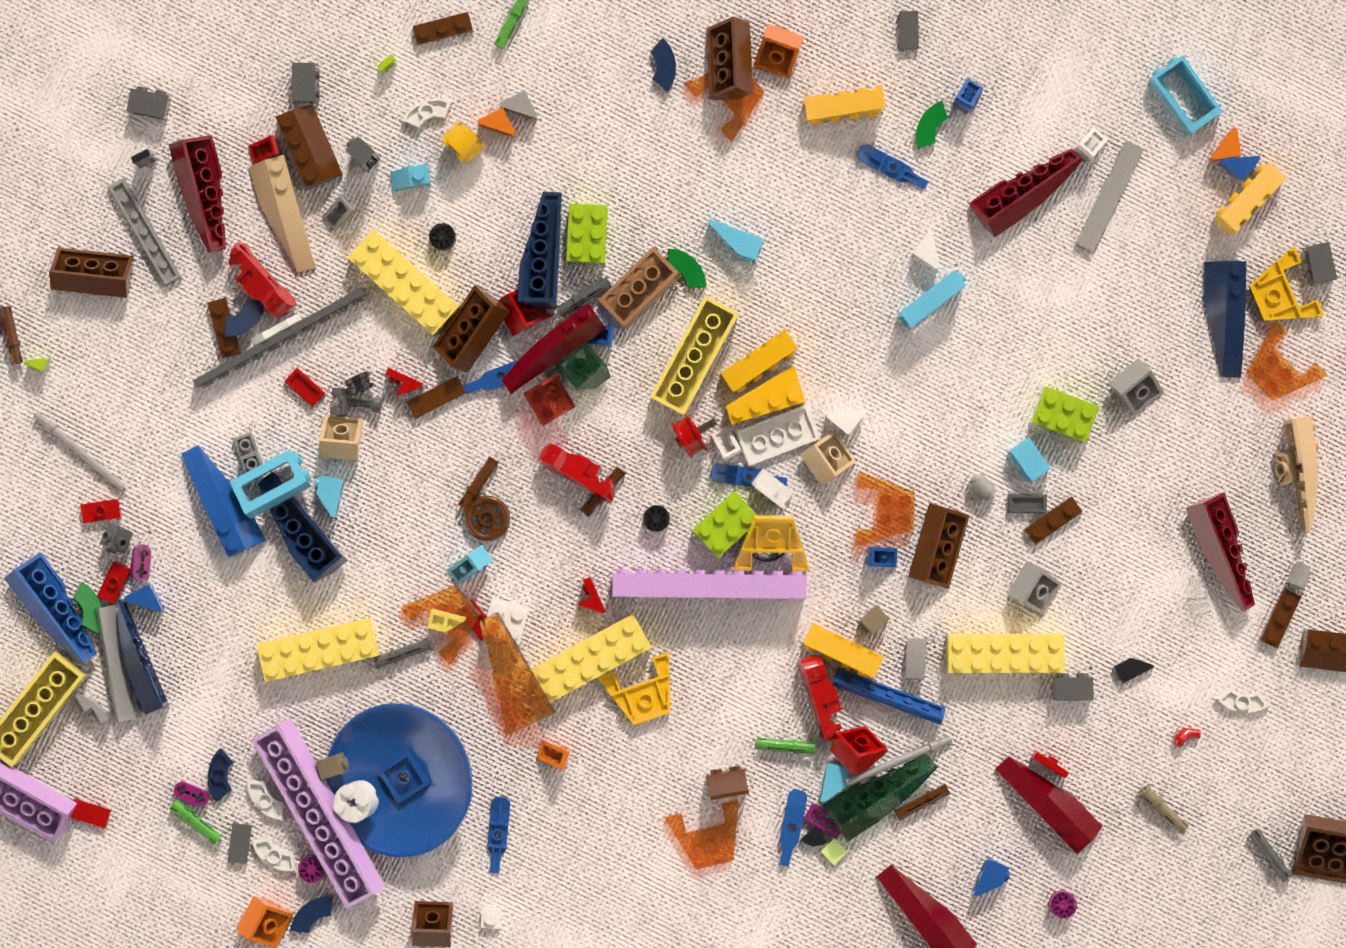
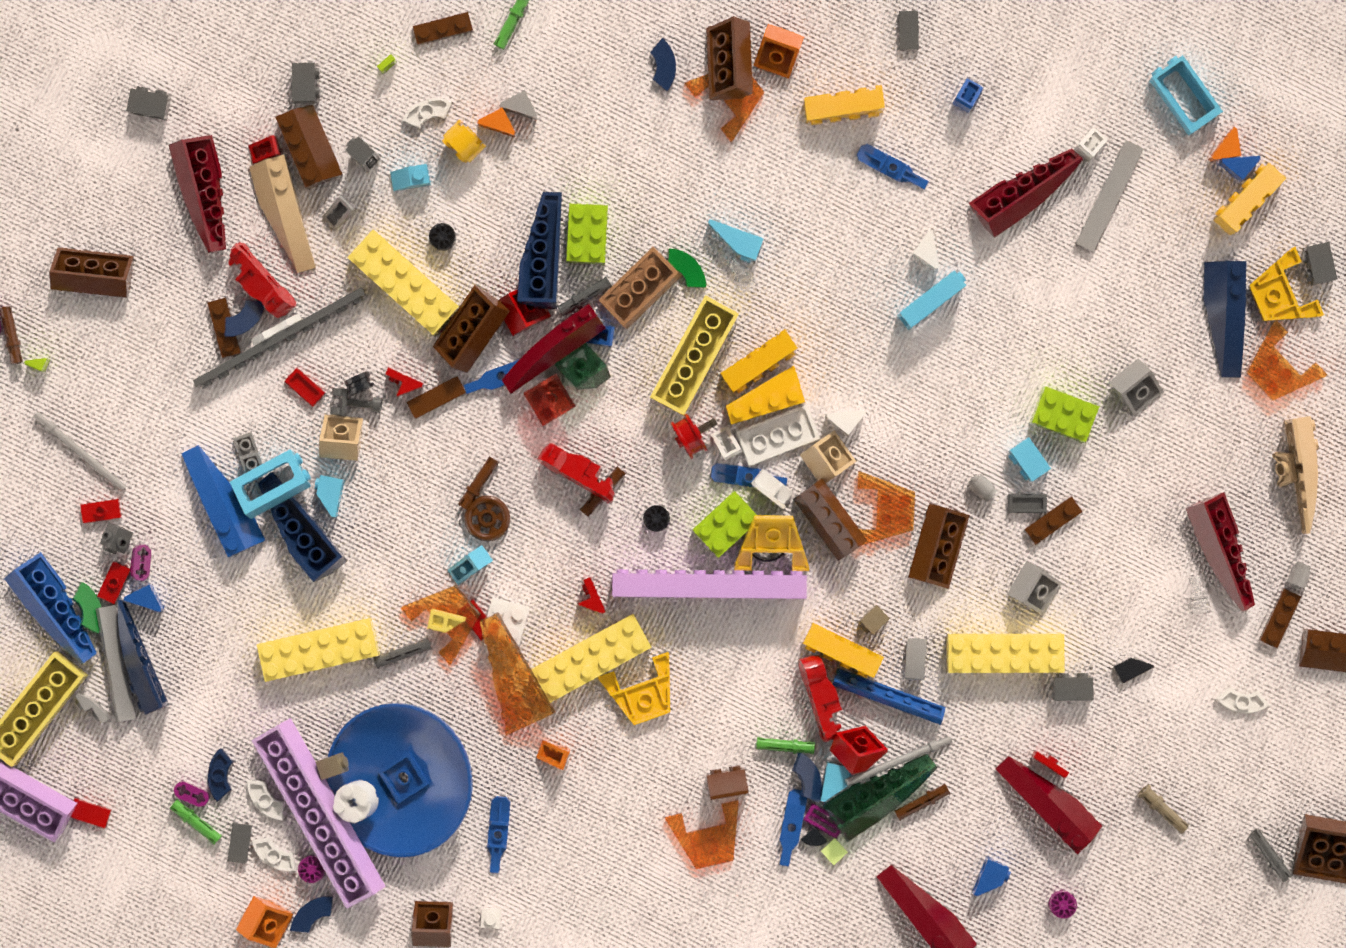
(143, 158): black tile -> none
(144, 232): light grey tile -> none
(809, 777): none -> dark blue tile
(830, 519): none -> reddish brown slope
(882, 557): blue slope -> none
(929, 123): green tile -> none
(1184, 734): arm -> none

